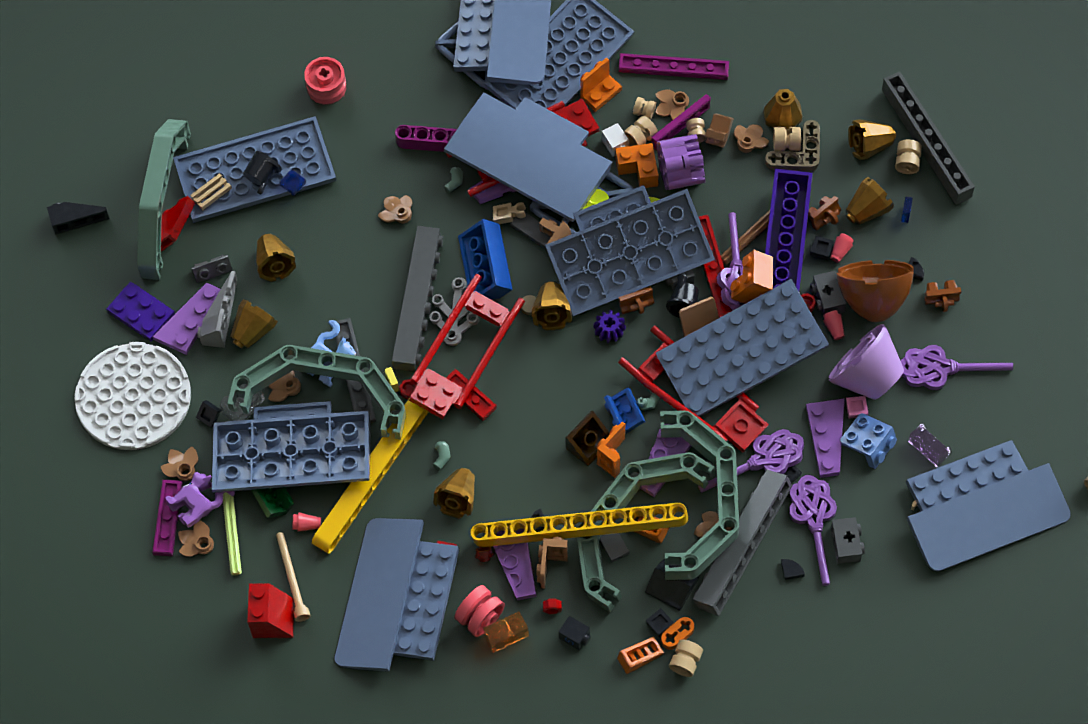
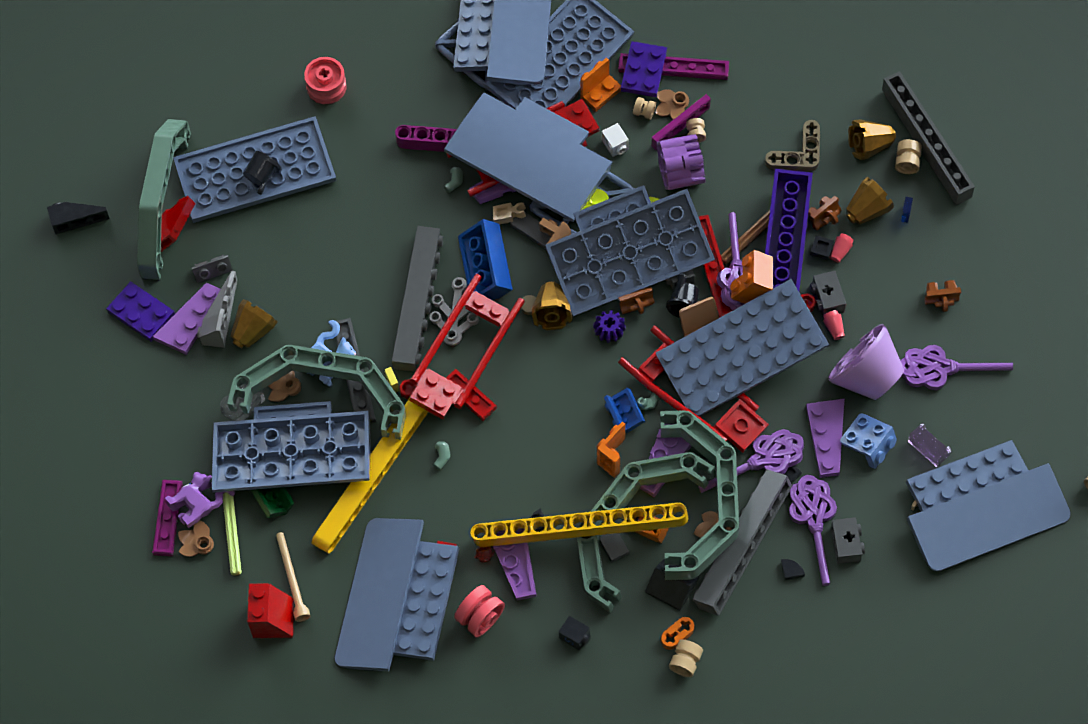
(132, 396): white tile -> none
(180, 462): medium nougat plate -> none
(208, 413): black plate -> none
(209, 189): tan tile -> none
(274, 258): pearl gold cone -> none
(292, 182): clear blue tile -> none
(305, 522): coral cone -> none
(396, 209): medium nougat plate -> none
(456, 494): pearl gold cone -> none
(506, 632): clear orange brick -> none
(551, 549): medium nougat bracket -> none
(552, 606): red tile -> none
(585, 437): dark brown slope -> none
(629, 661): orange slope -> none
(638, 160): orange brick -> none
(641, 131): tan wheel -> none
(644, 69): none -> dark purple plate
(659, 622): black plate -> none
(719, 130): medium nougat brick -> none
(750, 138): medium nougat plate -> none
(783, 110): pearl gold cone -> none
(787, 138): tan wheel -> none
(856, 406): bright pink plate -> none
(875, 289): dark orange piece -> none
(918, 270): black tile -> none

